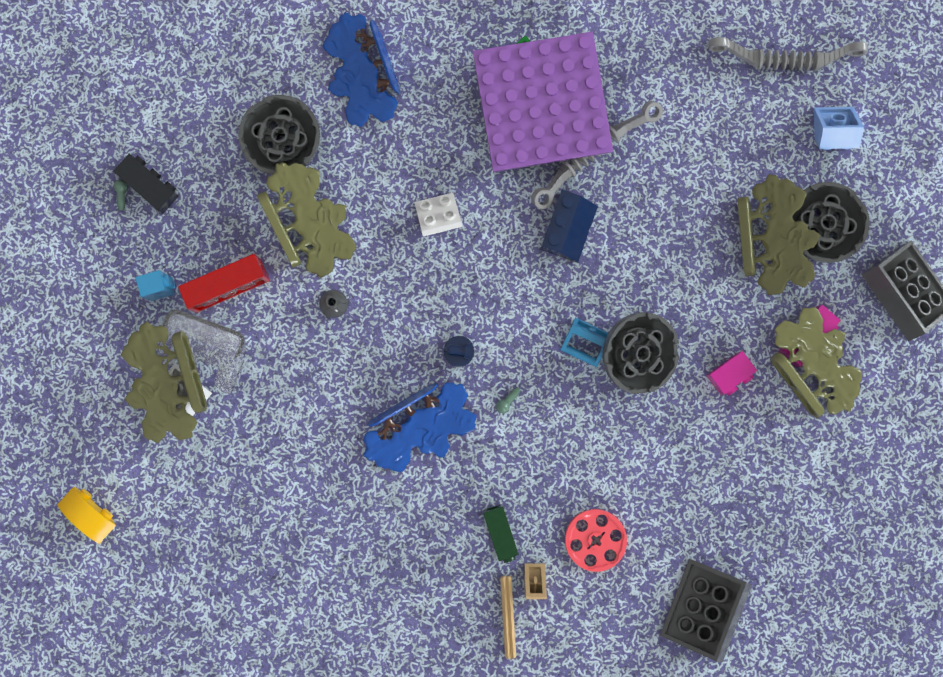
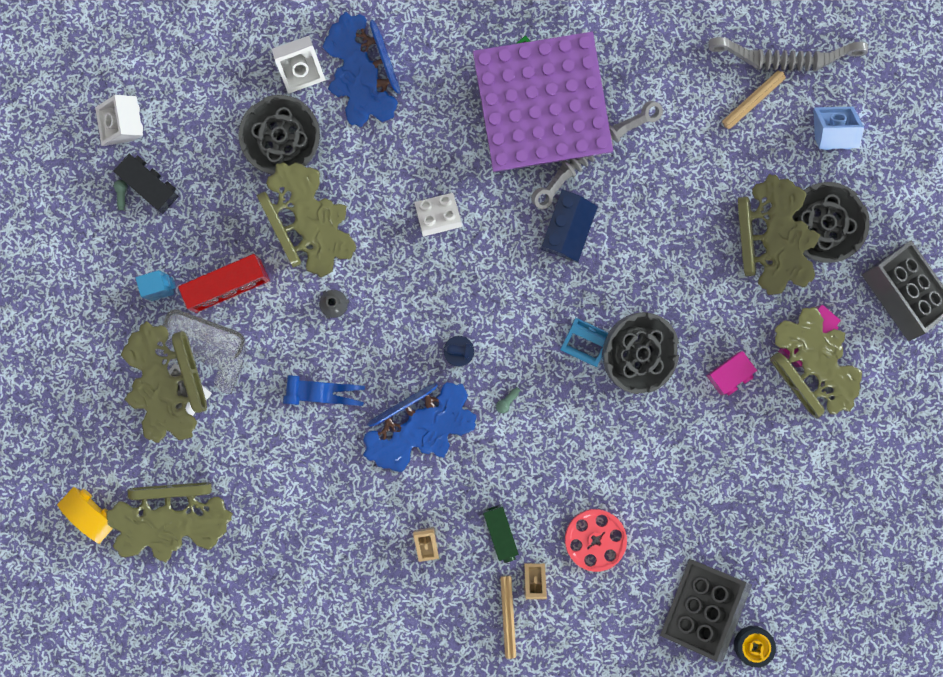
(119, 120): none -> white slope
(165, 527): none -> olive plant
(298, 64): none -> white slope
(318, 392): none -> blue flag
(426, 544): none -> tan slope
(744, 644): none -> wheel
(754, 99): none -> tan axle

